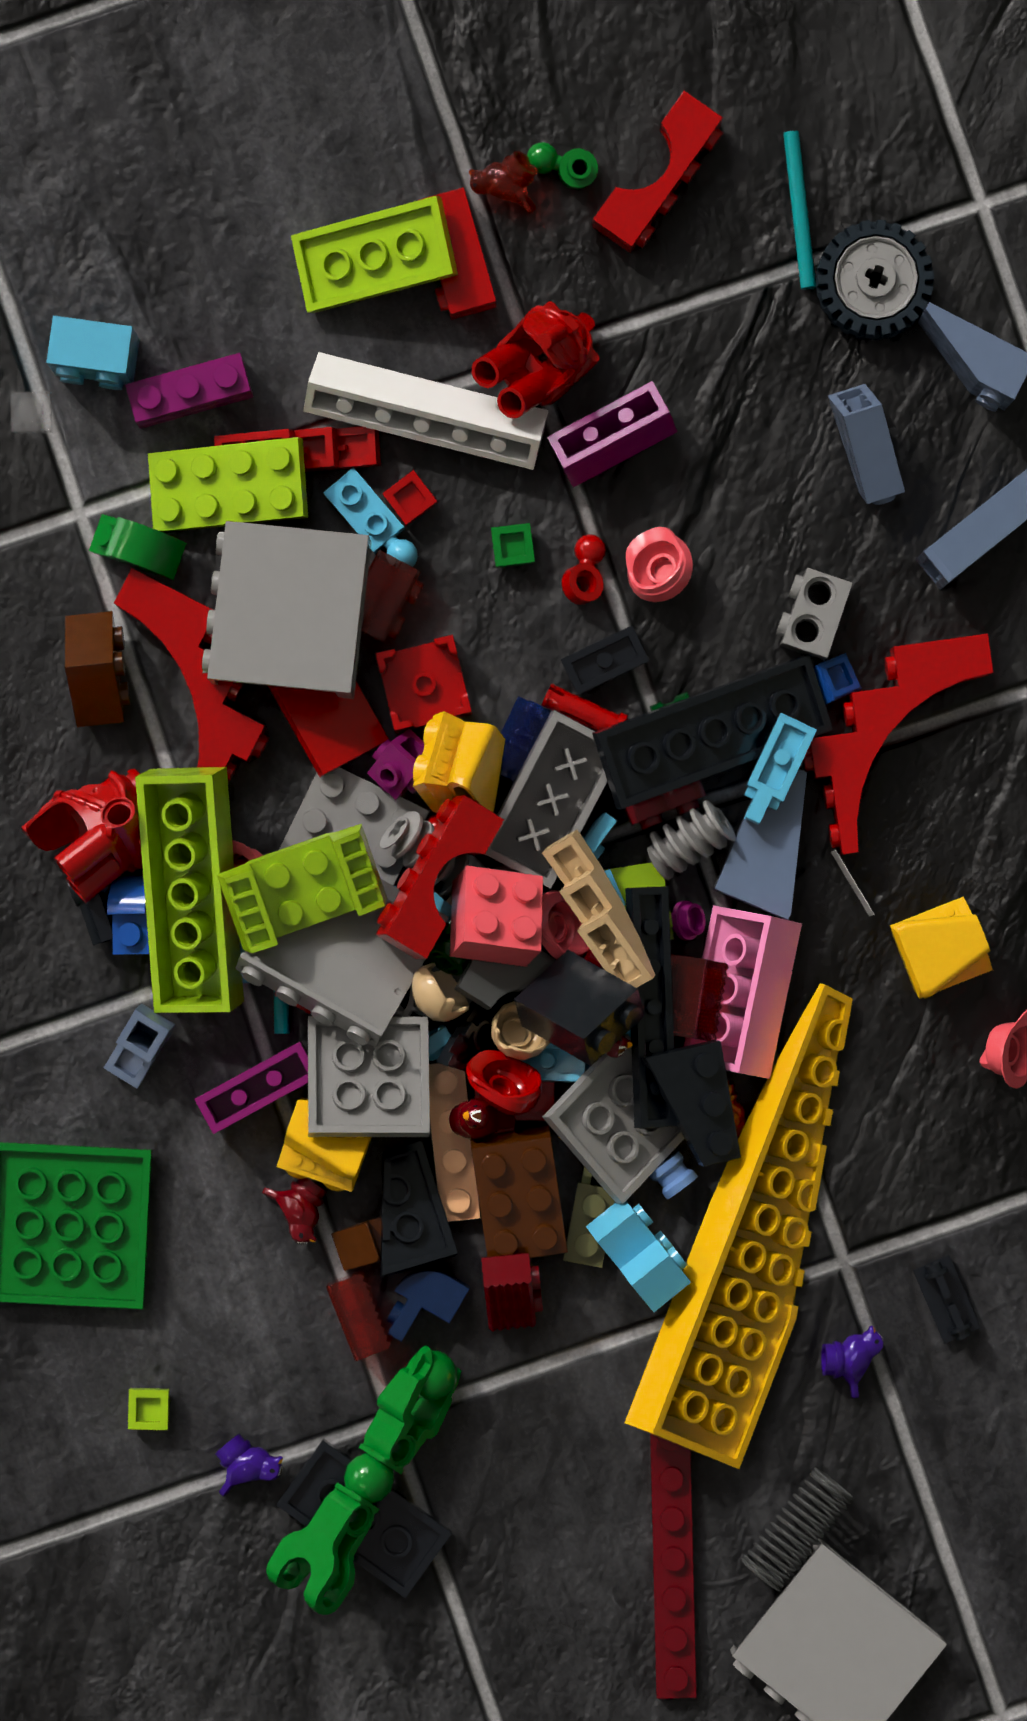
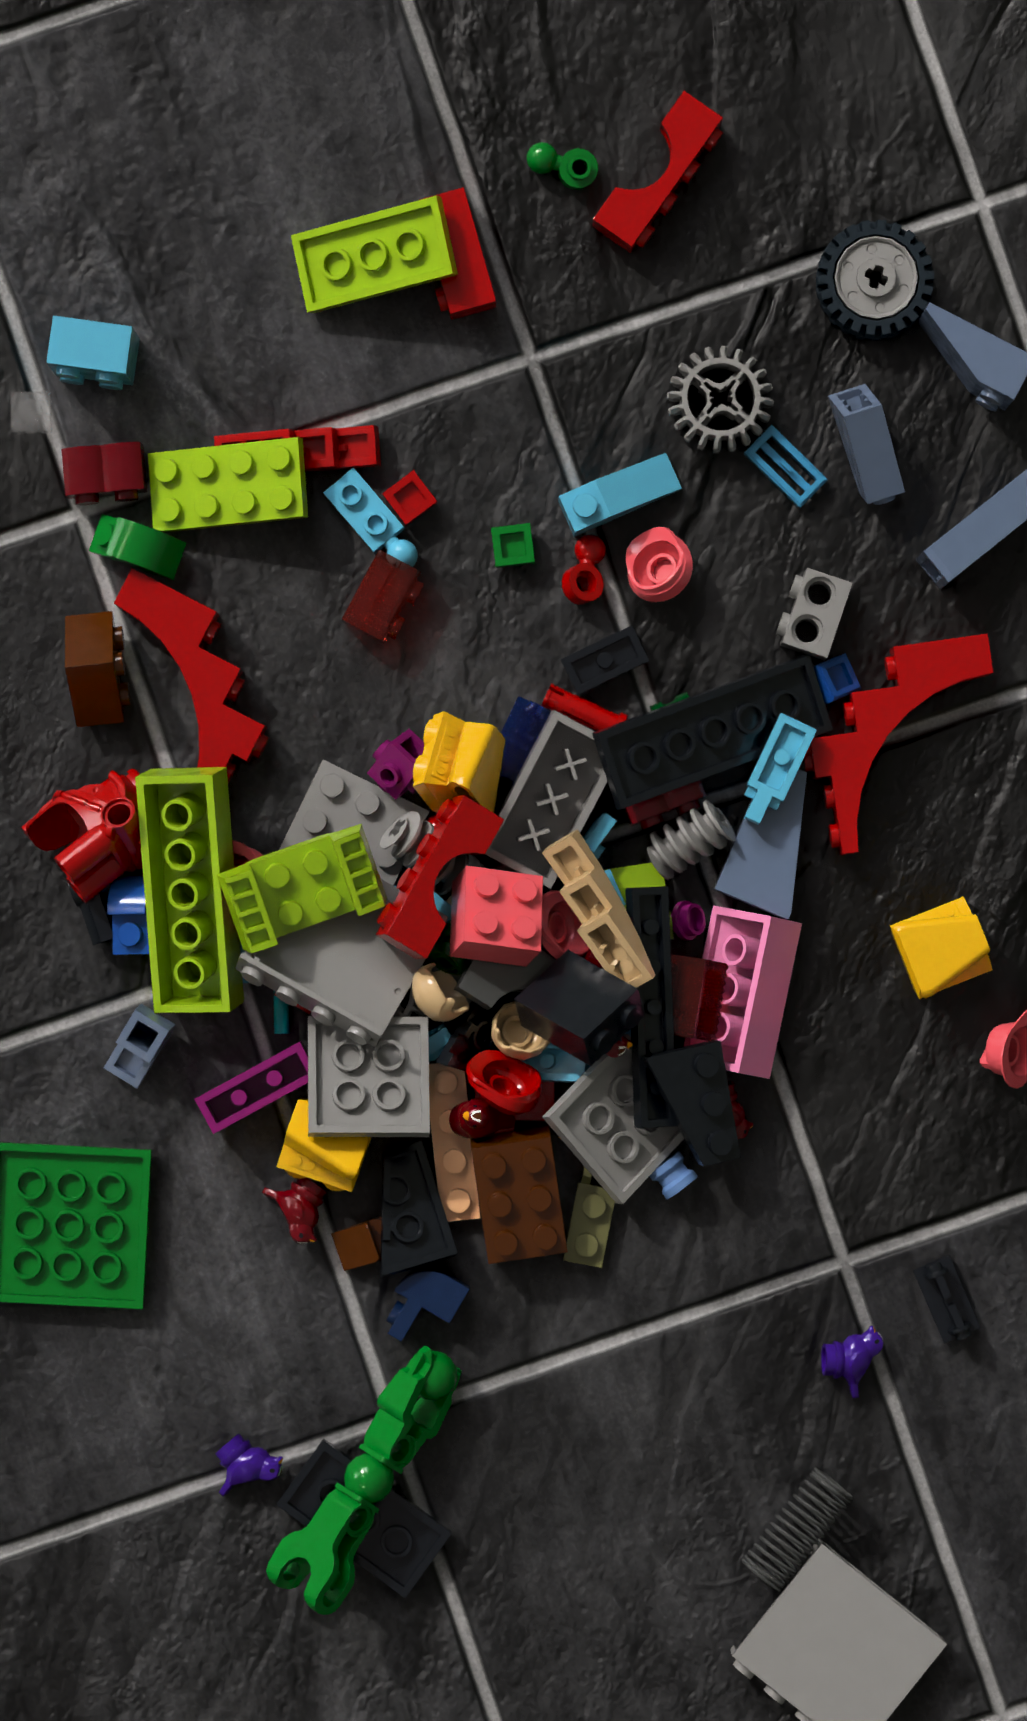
(104, 471): none -> dark red brick
(148, 1409): lime plate -> none
(189, 390): magenta brick -> none
(287, 607): light grey panel -> none
(330, 726): red tile -> none
(359, 1315): clear red brick -> none
(422, 410): white brick -> none
(423, 683): red panel -> none
(506, 180): clear red animal -> none
(511, 1291): dark red brick -> none
(516, 359): red helmet -> none
(612, 434): magenta brick -> none
(618, 494): none -> medium azure slope
(643, 1258): medium azure brick -> none
(673, 1569): dark red plate -> none
(733, 412): none -> light grey gear
(745, 1264): yellow wedge -> none
(783, 486): none -> dark azure tile
(799, 210): teal bar -> none
(851, 881): white sticker -> none

